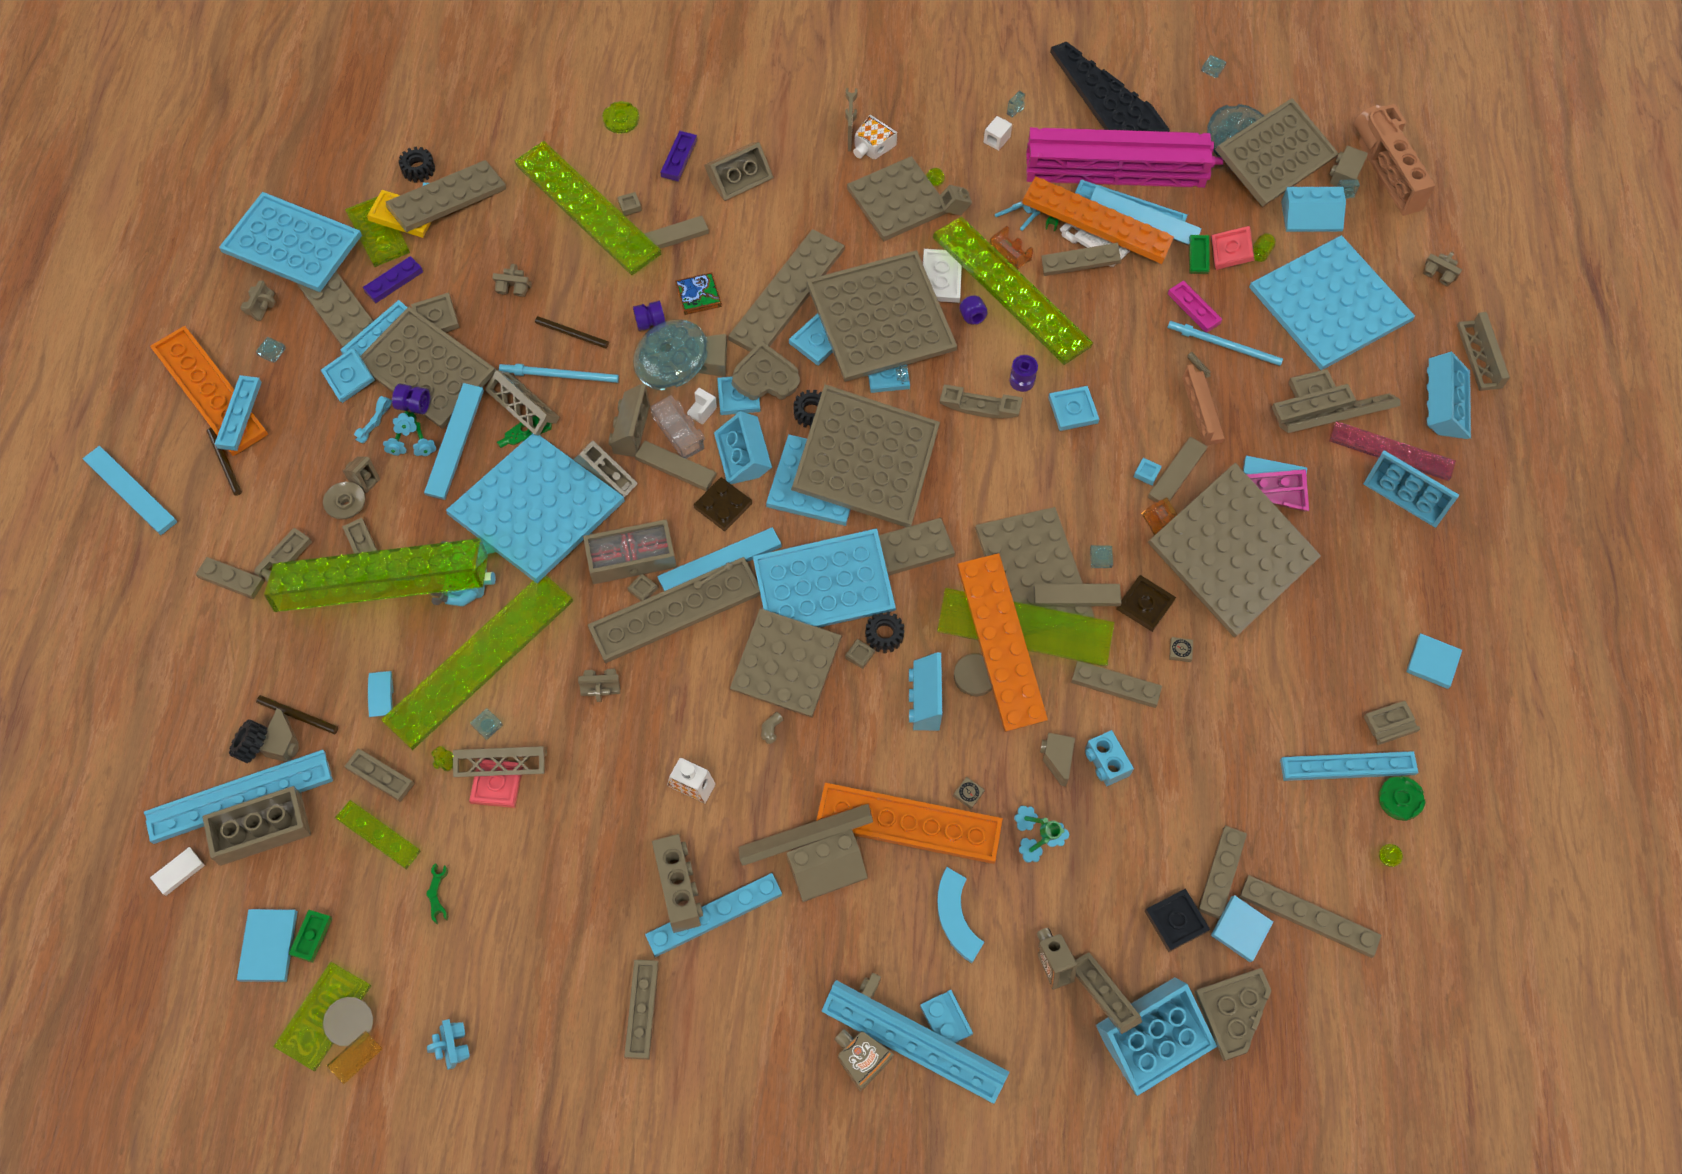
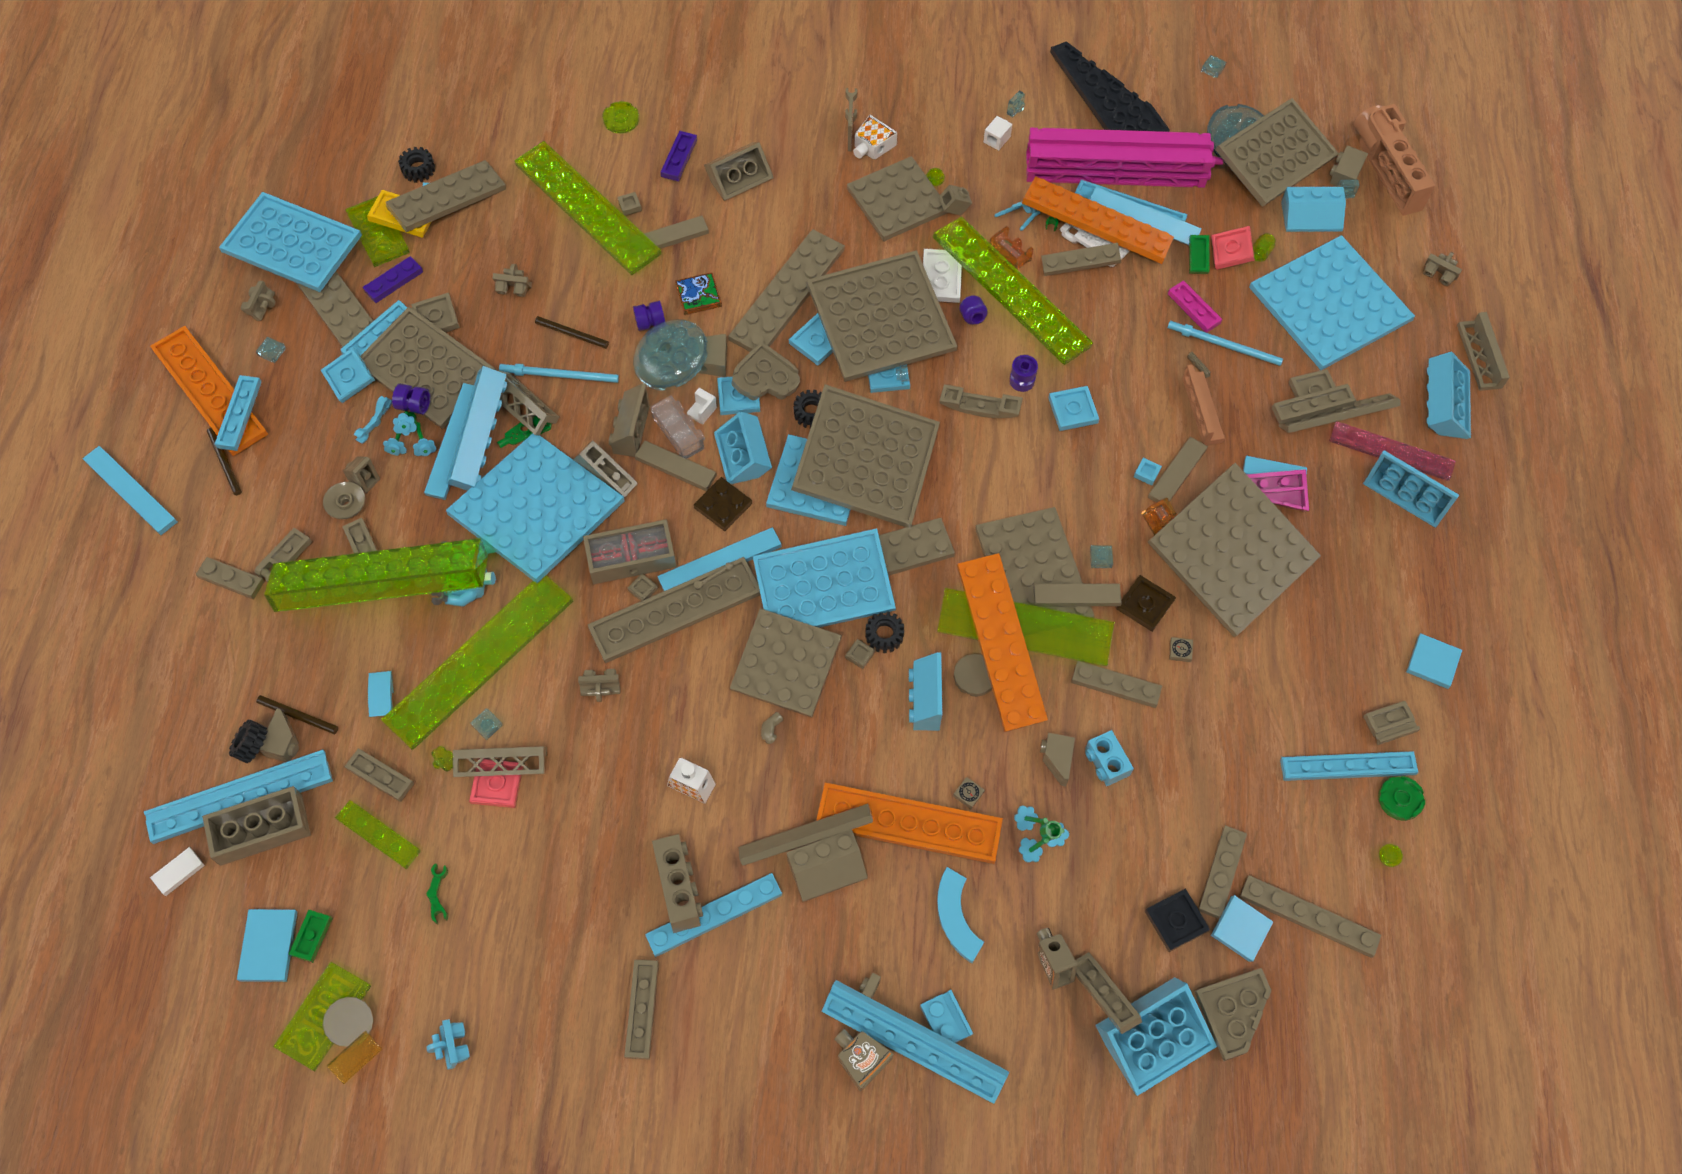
(476, 428): none -> medium azure brick

